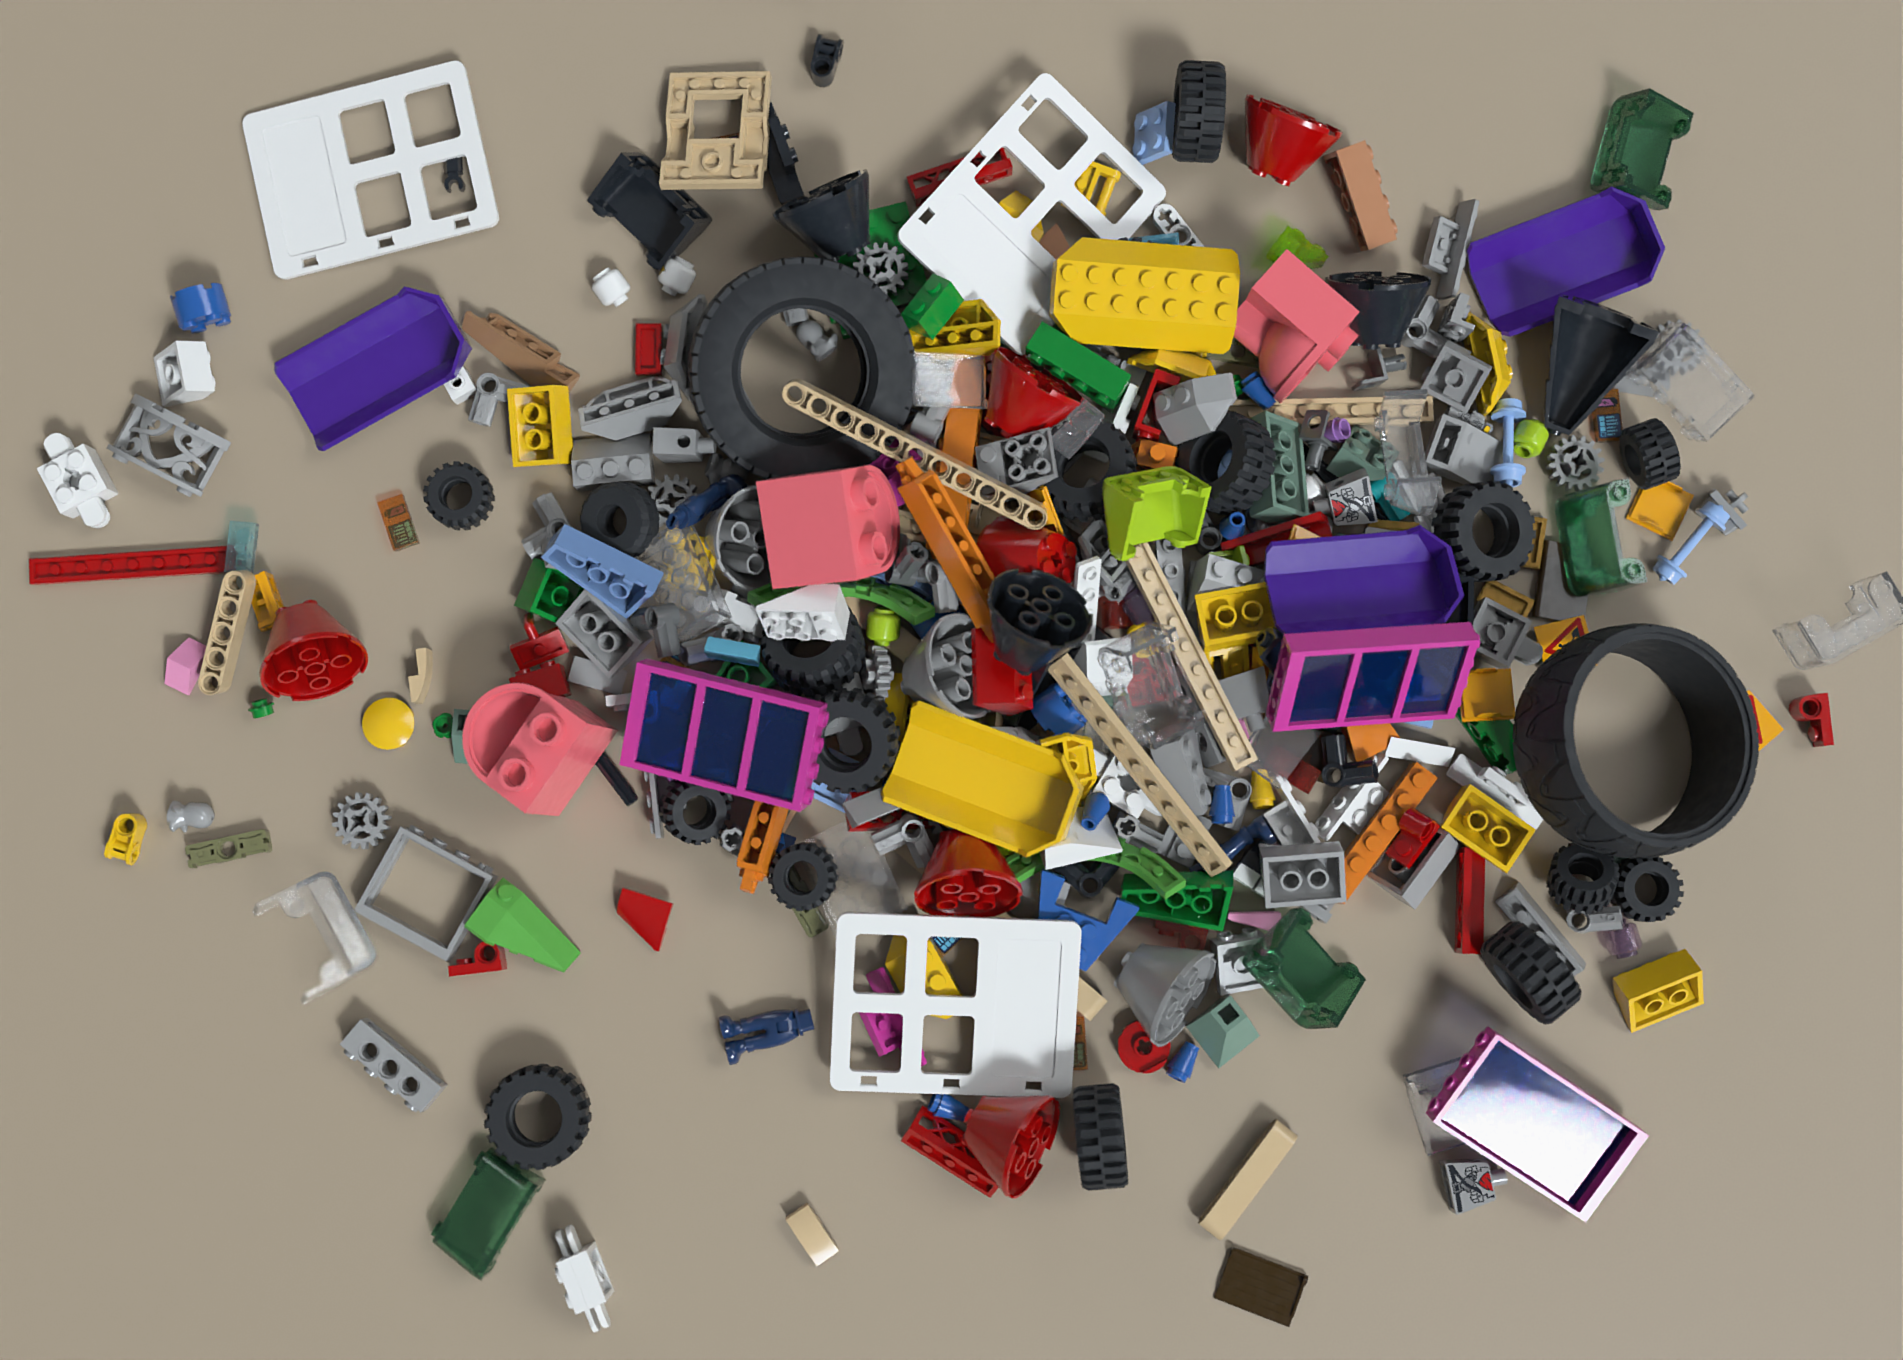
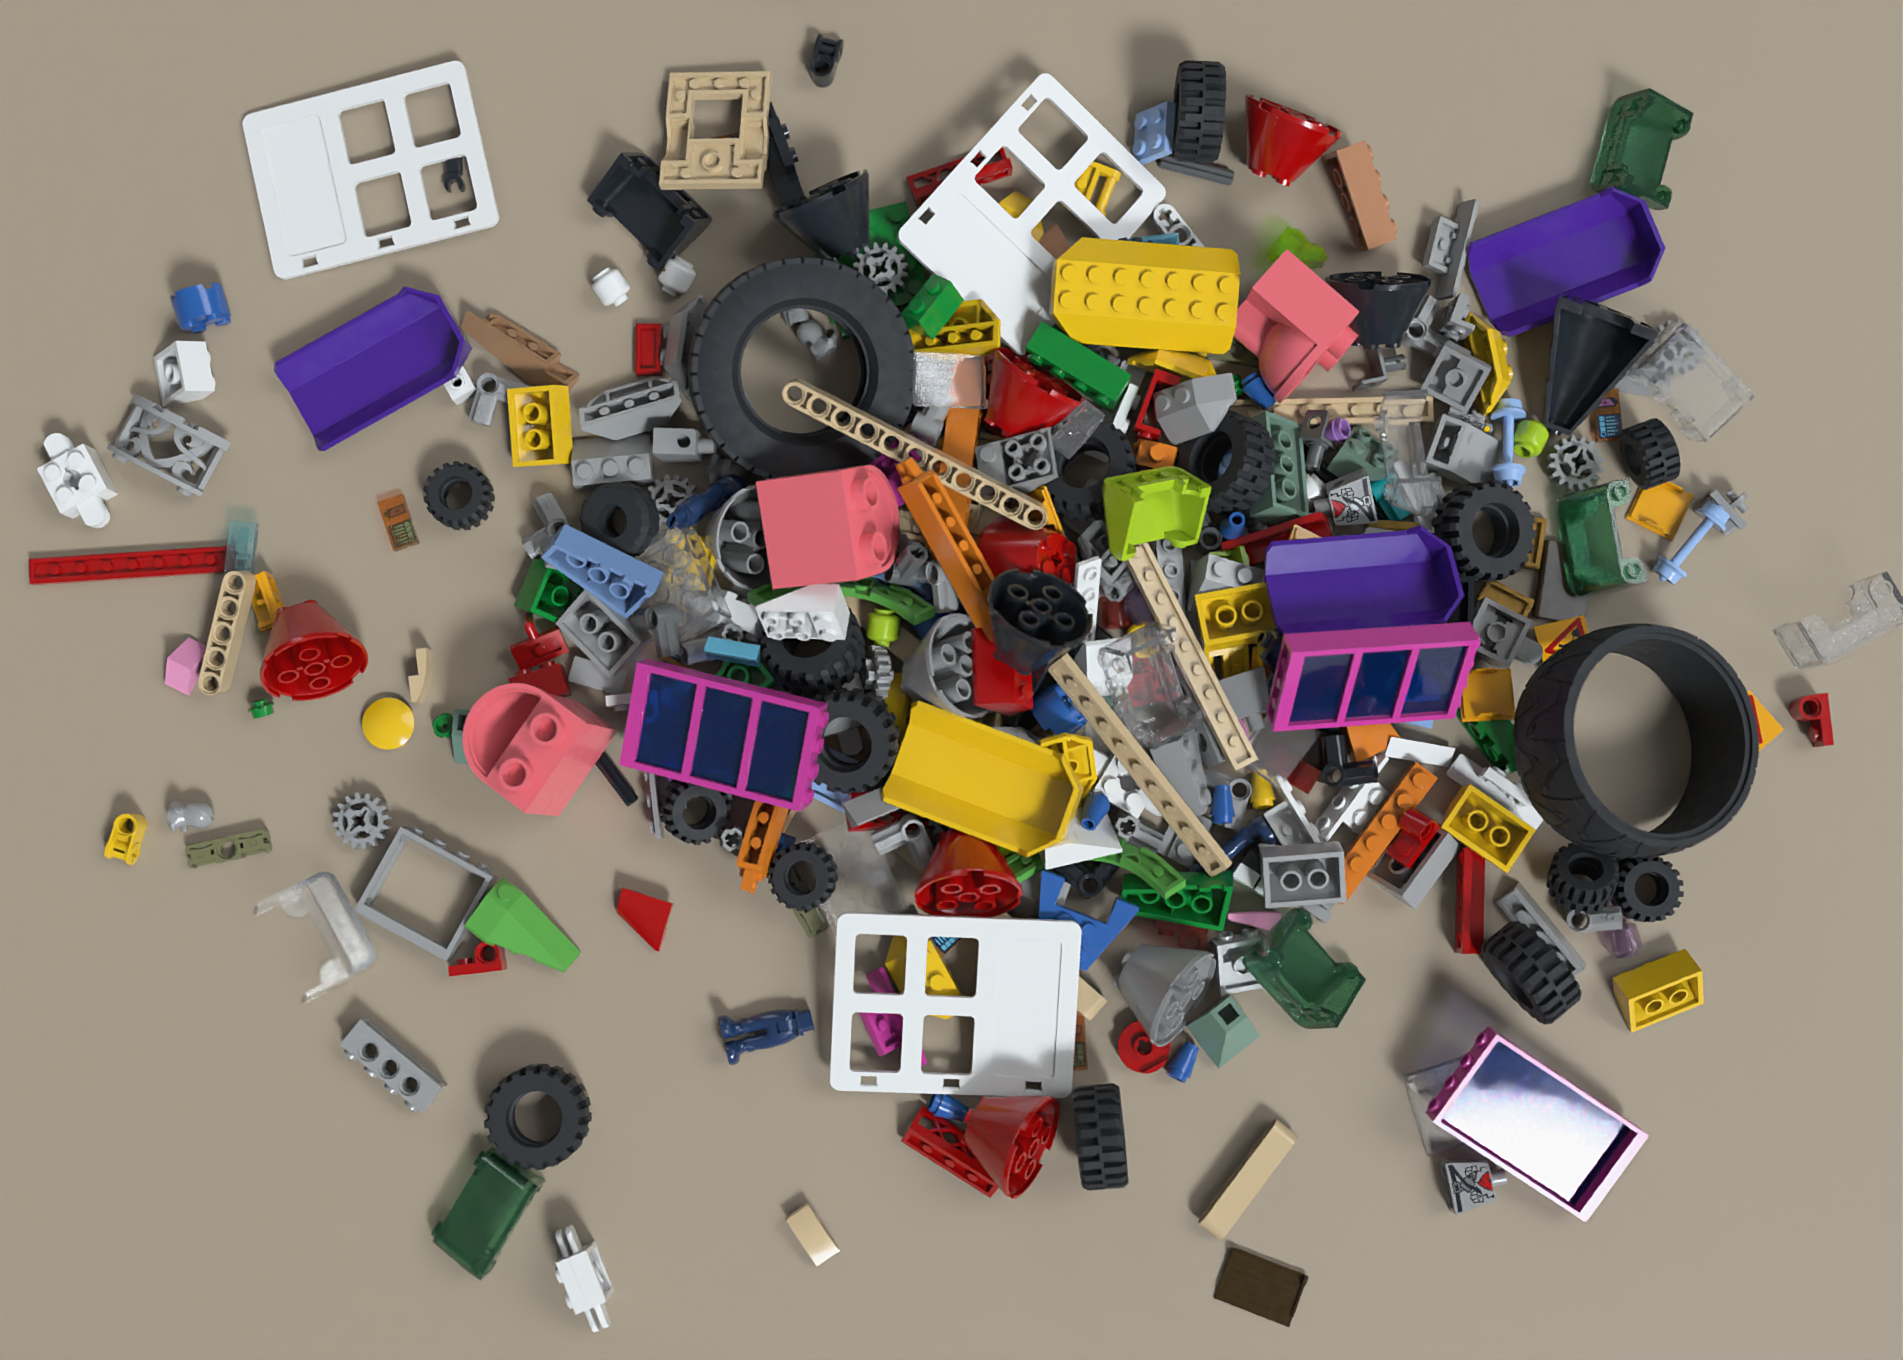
(1198, 170): none -> dark grey axle

